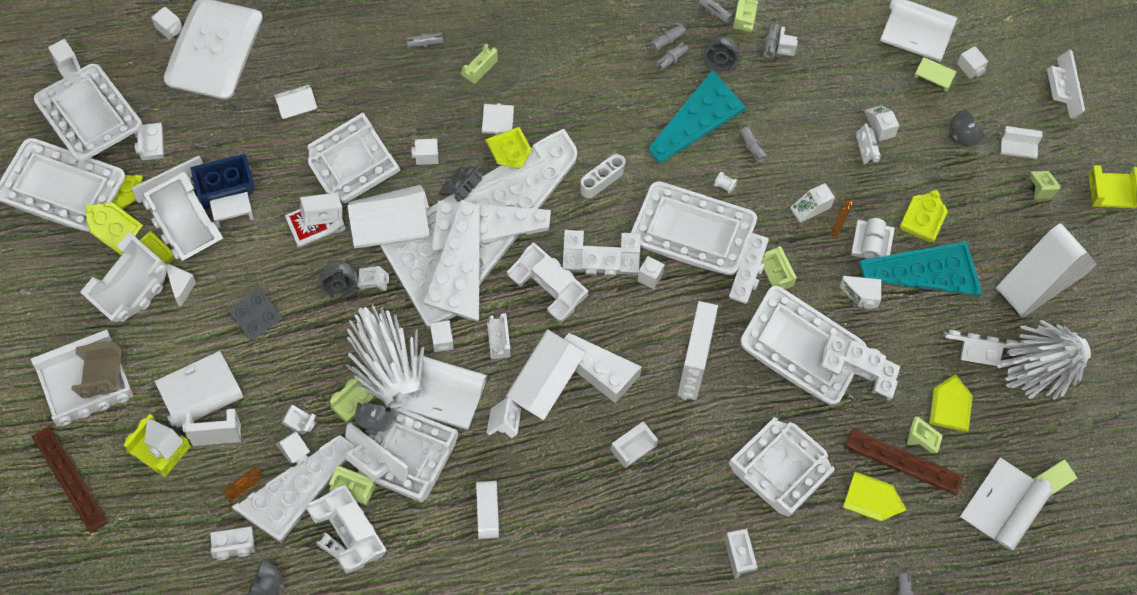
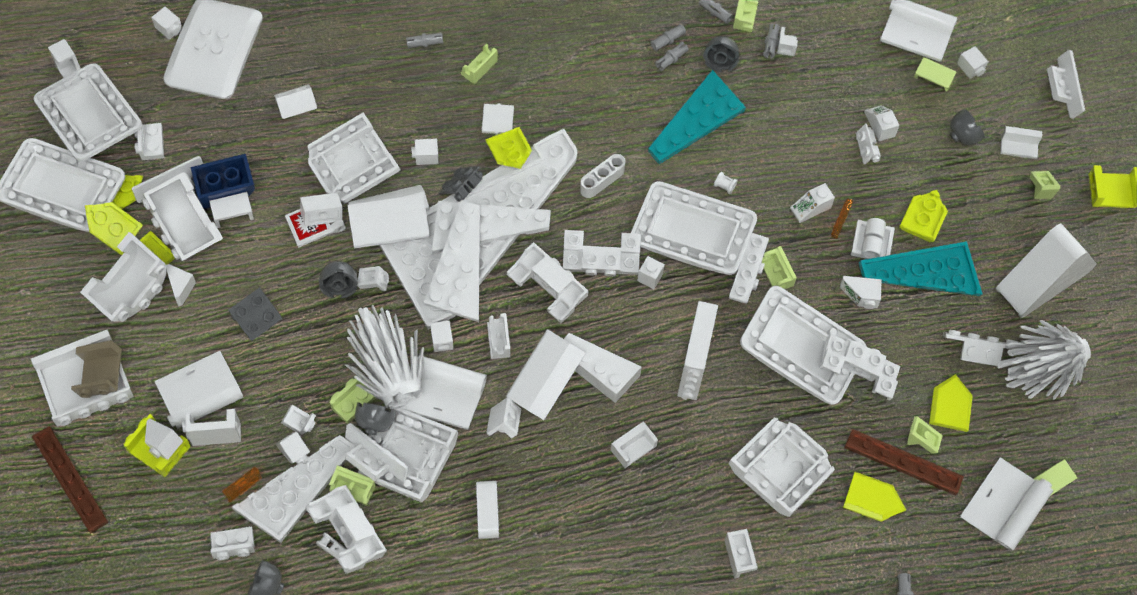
(753, 144): light grey pin -> none

